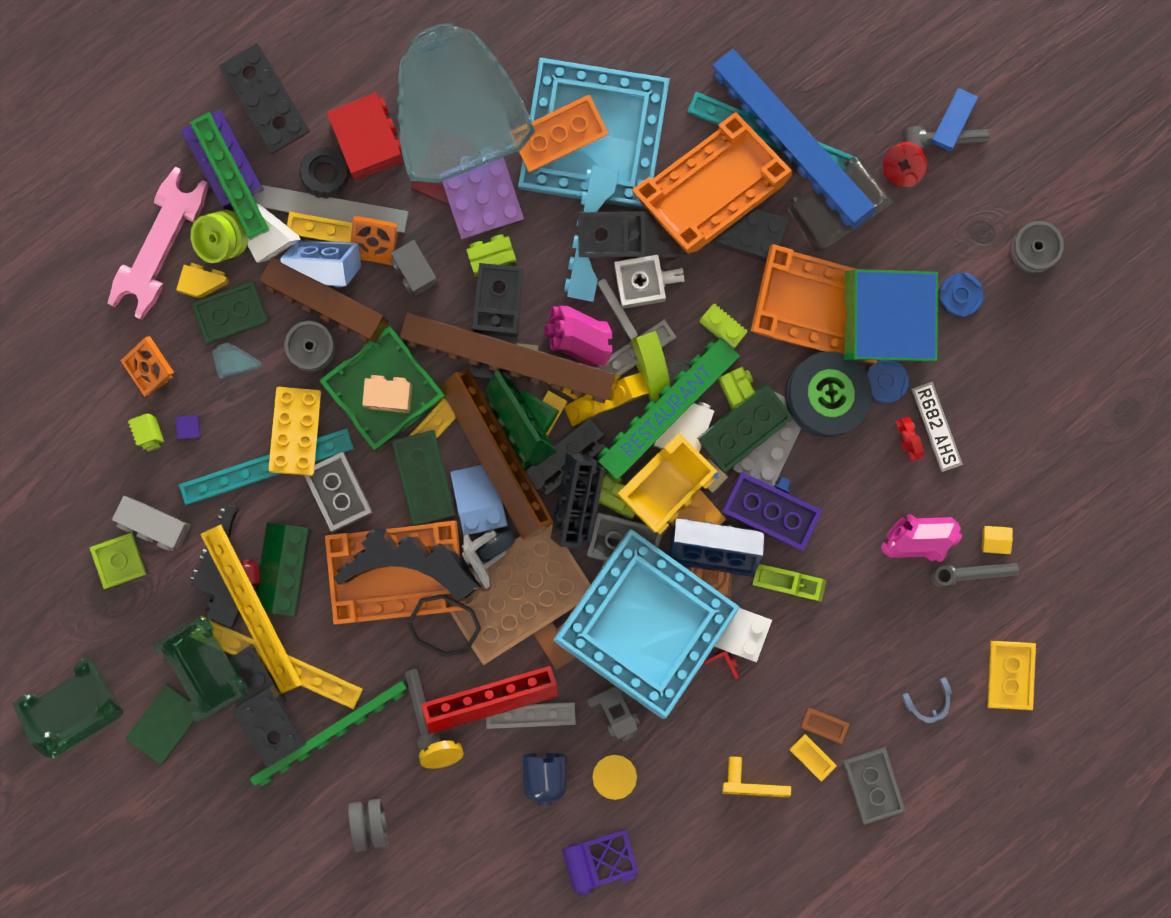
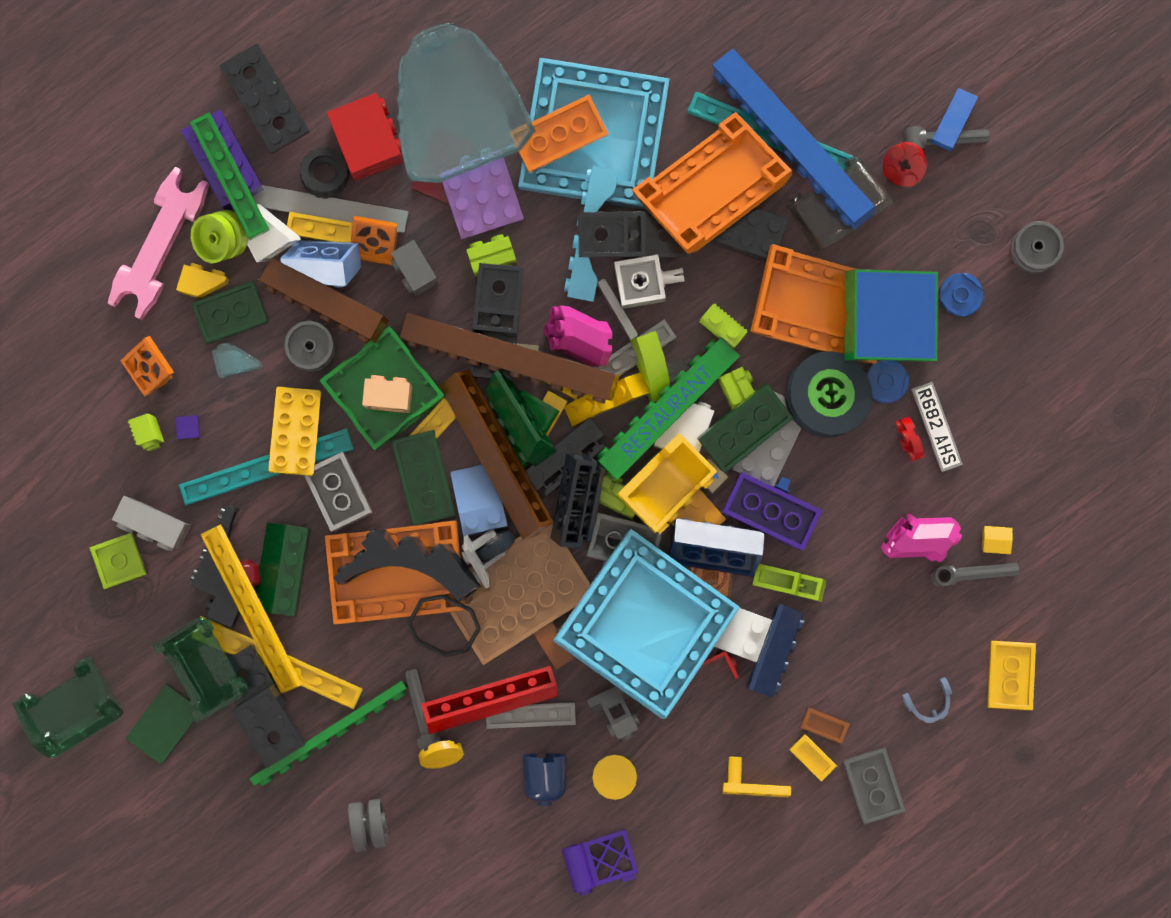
(774, 652): none -> dark blue slope

